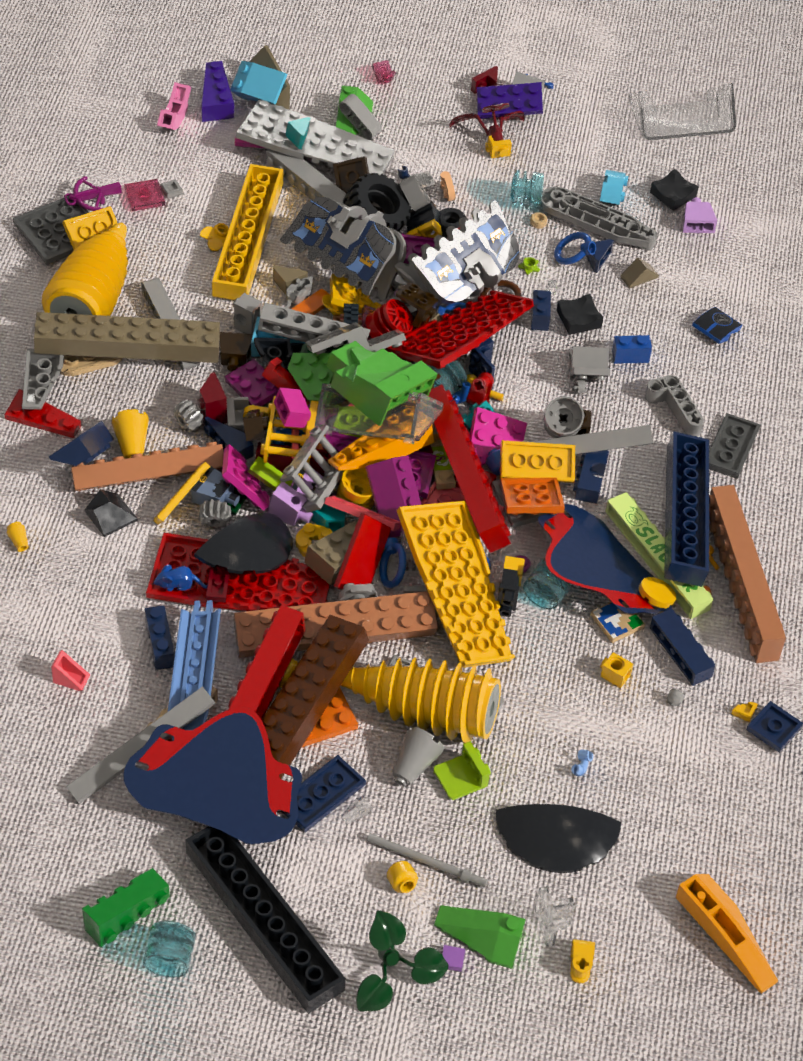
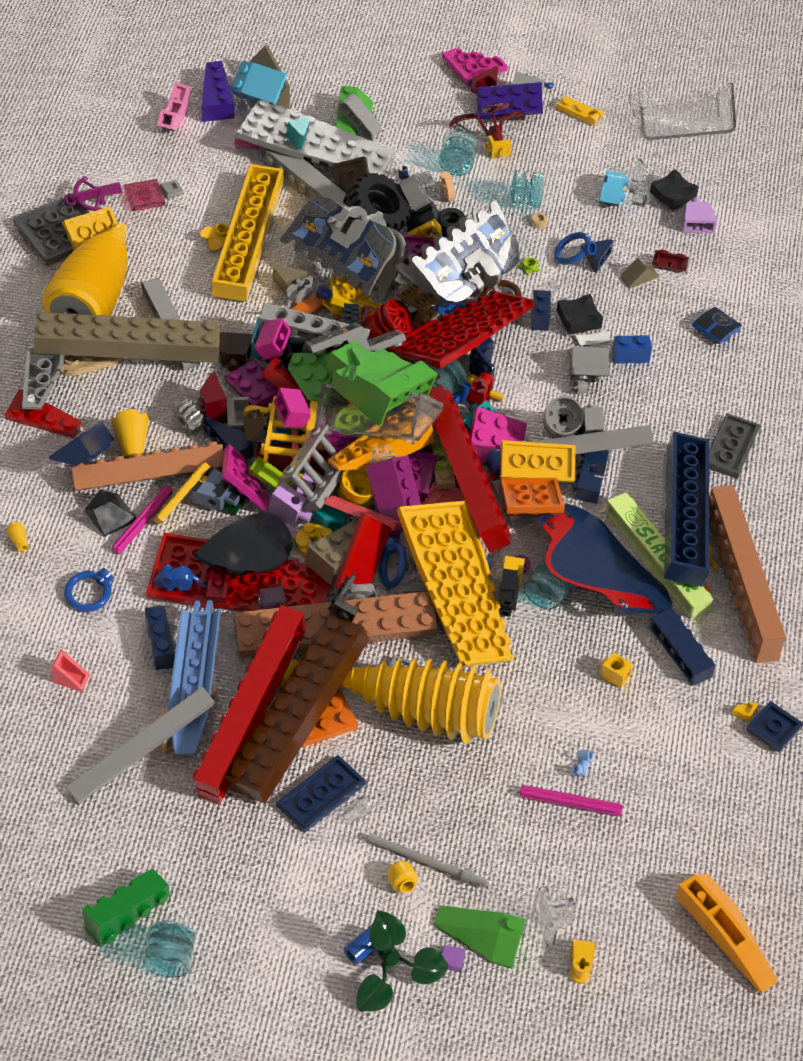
(102, 577): none -> blue piece
(143, 518): none -> dark pink axle
(215, 513): light grey gear -> none
(218, 777): dark blue piece -> none
(246, 312): light grey brick -> none
(266, 917): black brick -> none
(271, 598): none -> brick
(273, 338): none -> dark pink brick
(323, 292): none -> clear blue arm
(341, 608): none -> black bracket
(359, 947): none -> blue piece
(379, 456): none -> clear tile
(383, 71): clear pink bracket -> none
(416, 755): light grey cone -> none
(458, 153): none -> clear light blue wheel
(464, 773): lime bracket -> none
(471, 65): none -> dark pink plate
(557, 835): black brick -> none
(571, 800): none -> dark pink axle
(579, 110): none -> yellow plate
(593, 419): none -> light grey brick
(595, 338): none -> white sticker
(597, 218): light grey beam -> none
(615, 622): tile -> none
(639, 184): none -> clear slope
(658, 592): yellow tile -> none
(673, 392): light grey beam -> none
(675, 697): light grey hinge -> none
(678, 261): none -> dark red hinge

